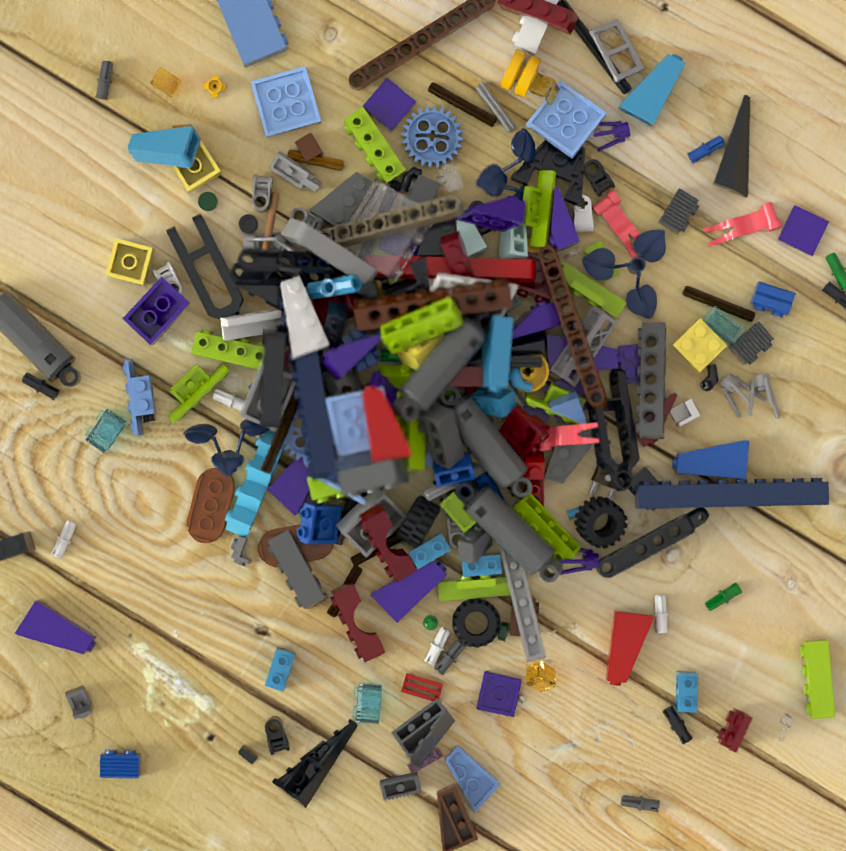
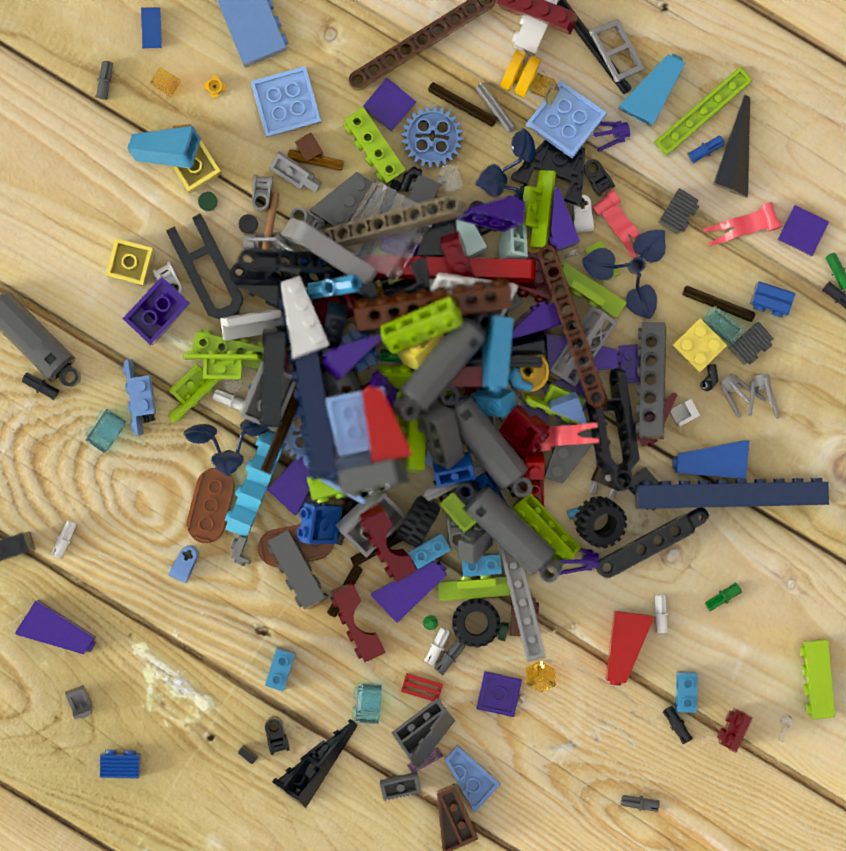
(151, 27): none -> blue slope
(182, 566): none -> medium blue piece
(222, 366): none -> lime bracket
(703, 111): none -> lime tile

